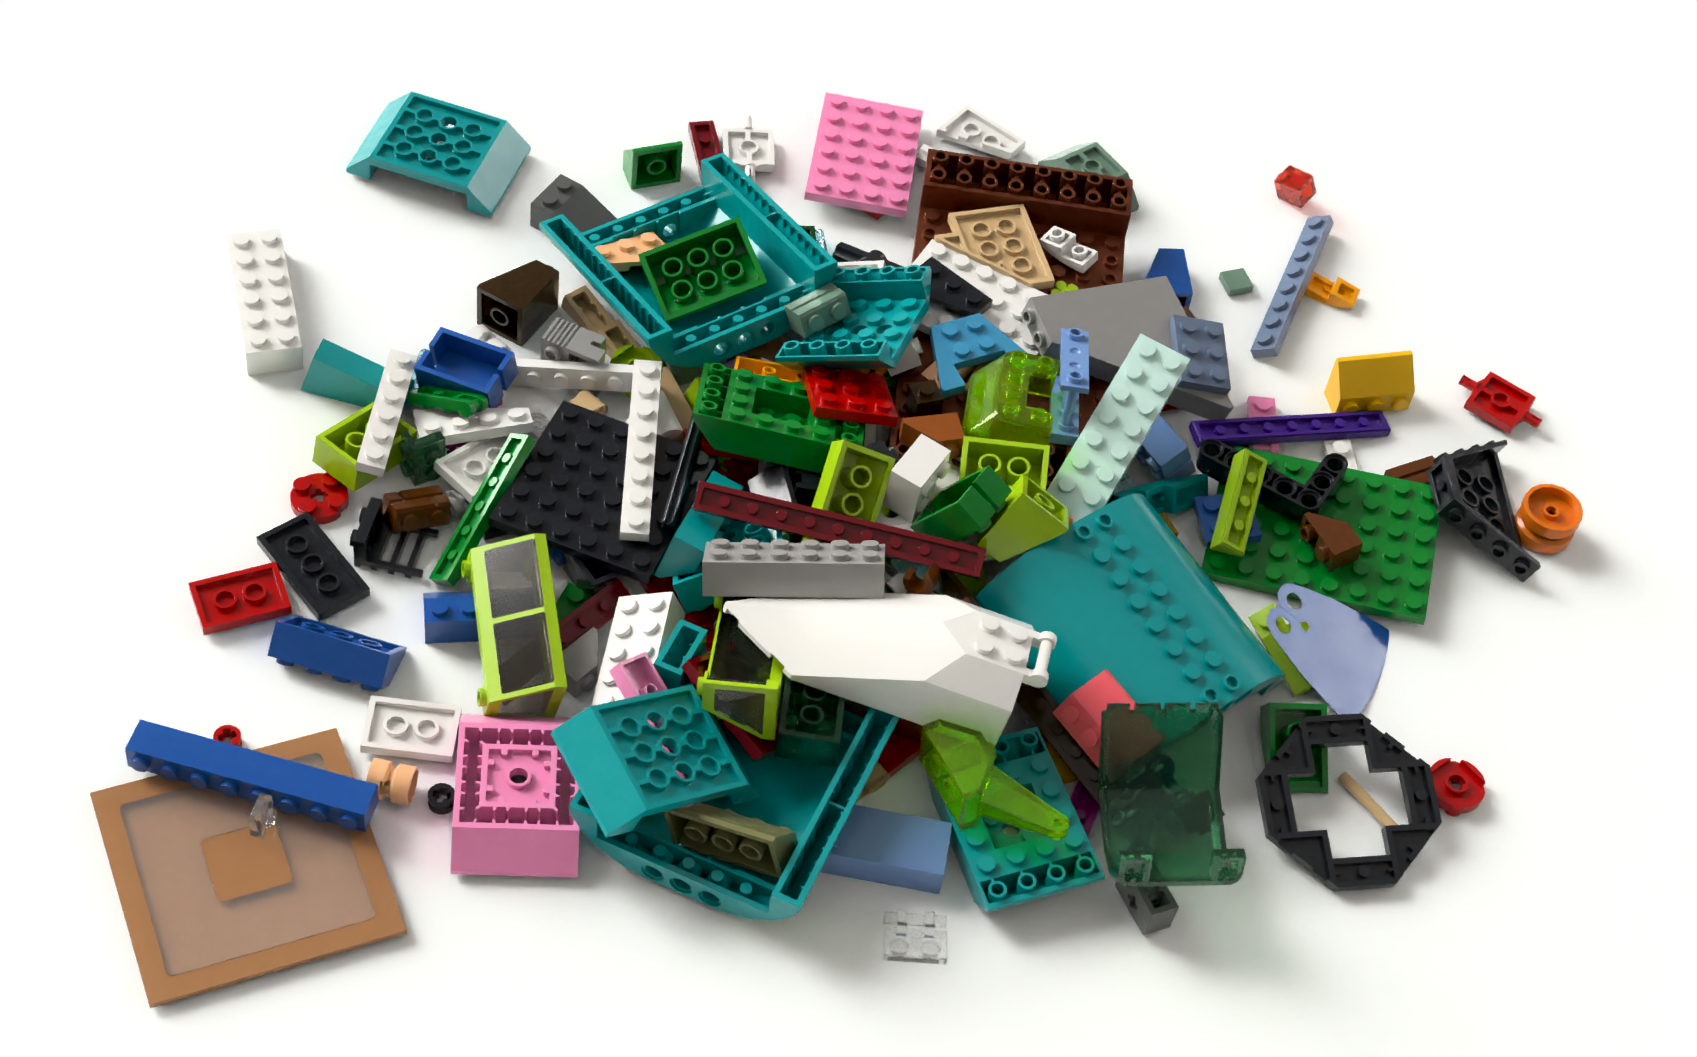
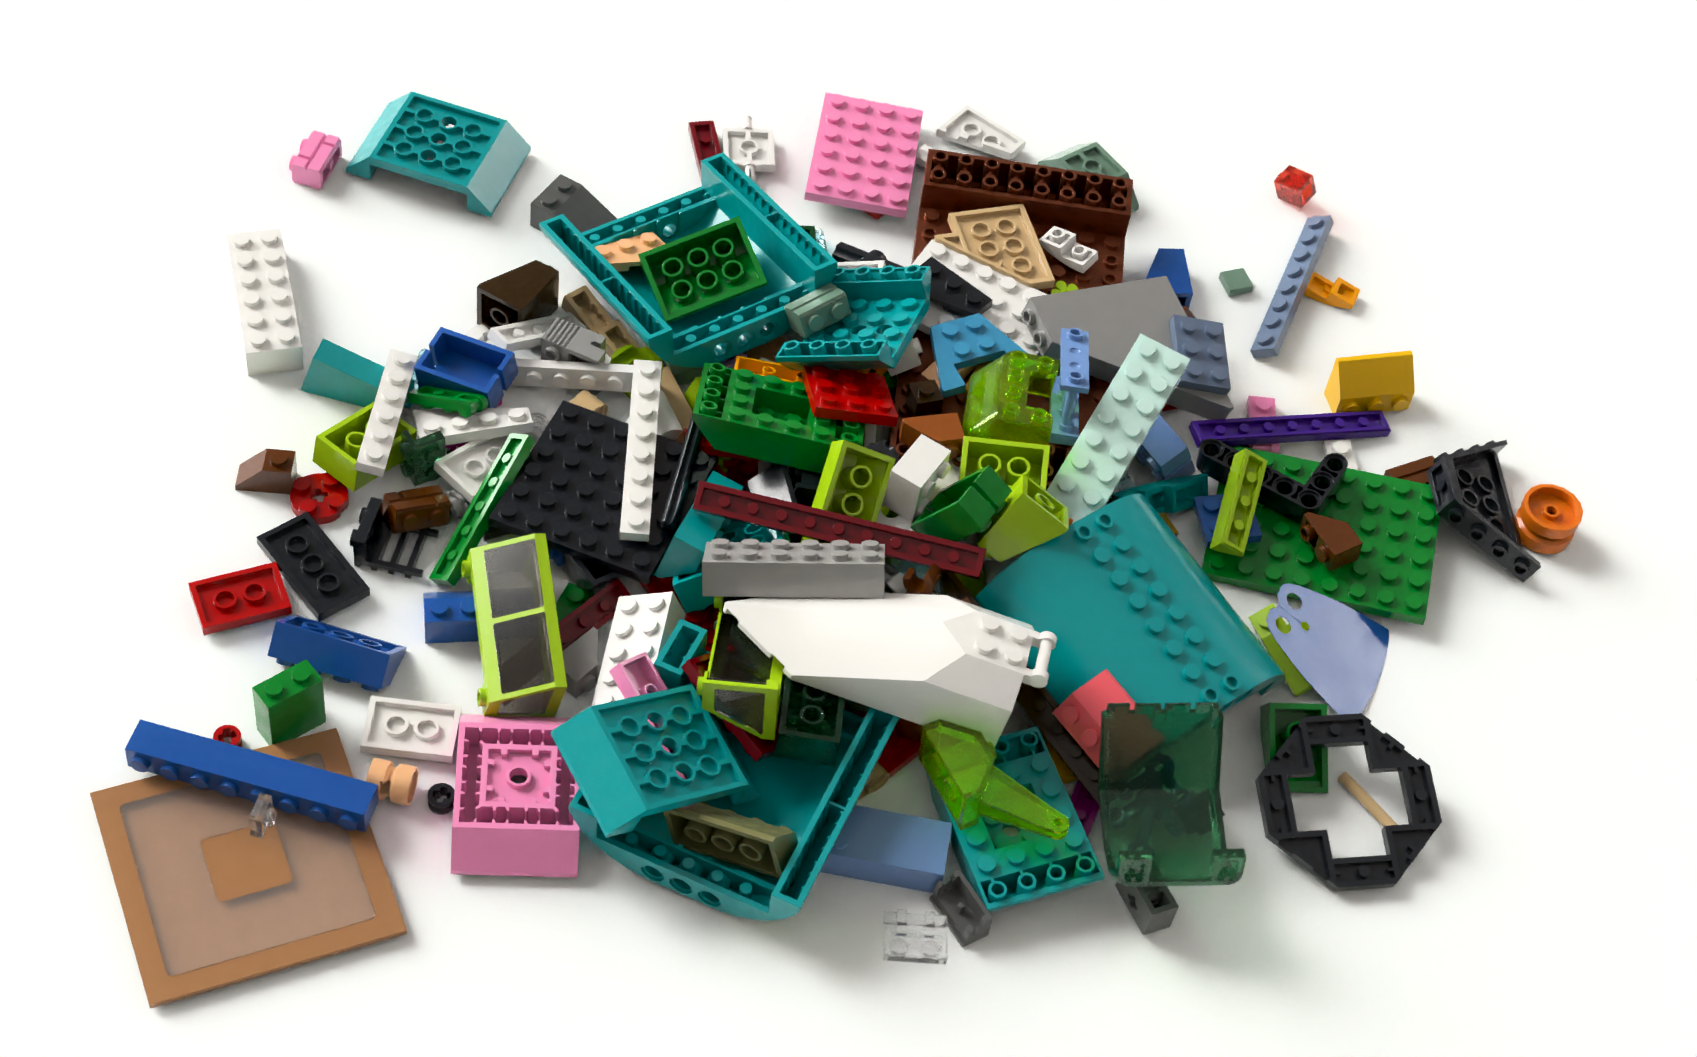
(268, 472): none -> reddish brown slope
(289, 703): none -> green brick
(316, 159): none -> bright pink brick
(526, 333): none -> white plate
(653, 165): green slope -> none
(965, 911): none -> dark grey hinge
(1471, 790): red plate -> none
(1499, 402): red plate -> none

